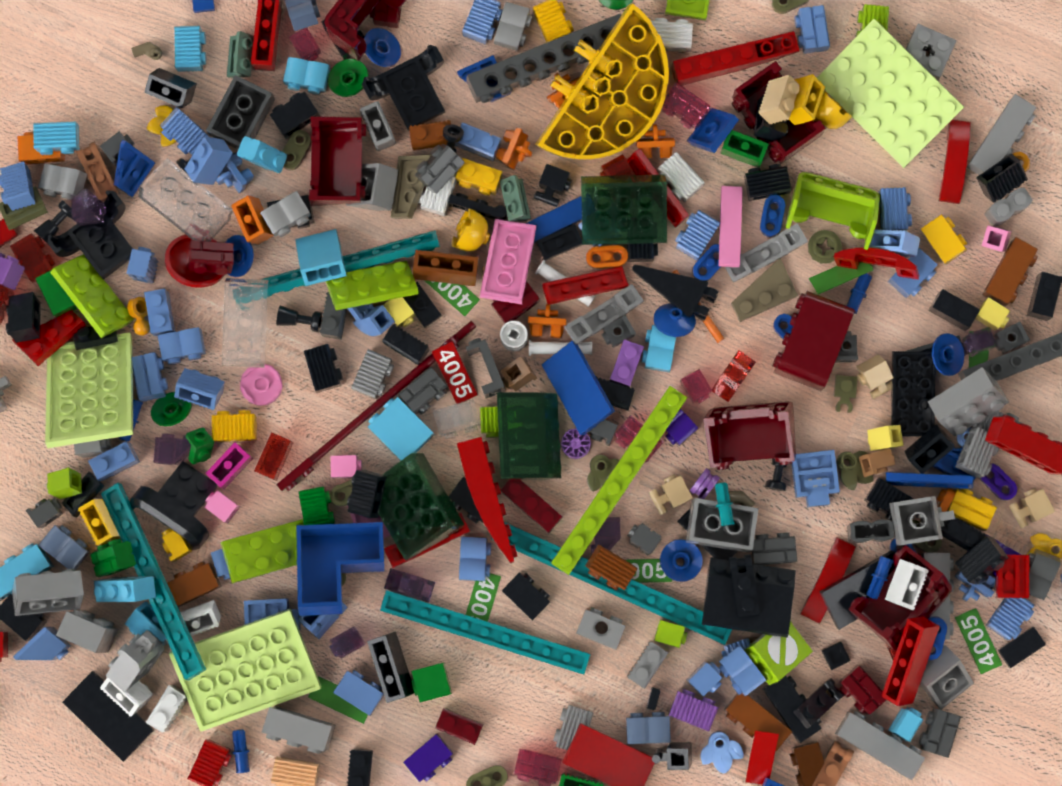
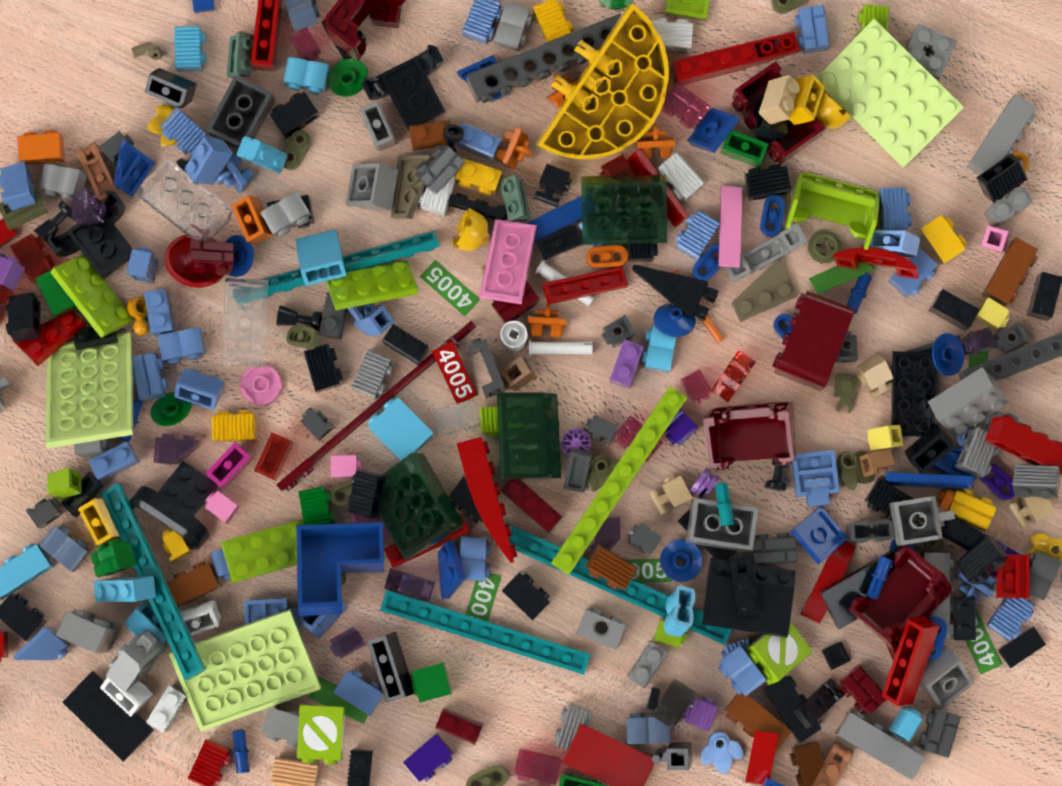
(47, 592): light grey brick -> none
(56, 137): medium azure brick -> none
(201, 445): green bracket -> none
(303, 337): none -> olive plate
(316, 423): none -> dark grey brick
(321, 733): none -> lime brick
(336, 161): dark red windscreen -> none
(382, 47): blue dish -> none
(400, 312): light yellow brick -> none
(423, 307): black plate -> none
(424, 391): dark grey brick -> none
(445, 268): dark orange brick -> none
(450, 569): none -> blue wing
(577, 470): none -> dark grey tile
(578, 388): blue tile -> none
(604, 314): light grey slope -> none
(618, 395): black brick -> none
(674, 703): none -> clear smoke brick
(679, 611): none -> medium azure brick
(706, 678): medium blue brick -> none
(741, 497): dark tan arm -> none
(819, 535): none -> blue plate
(906, 584): white brick -> none
(955, 162): red slope -> none
(964, 618): none -> black plate
(1036, 481): none -> dark grey brick

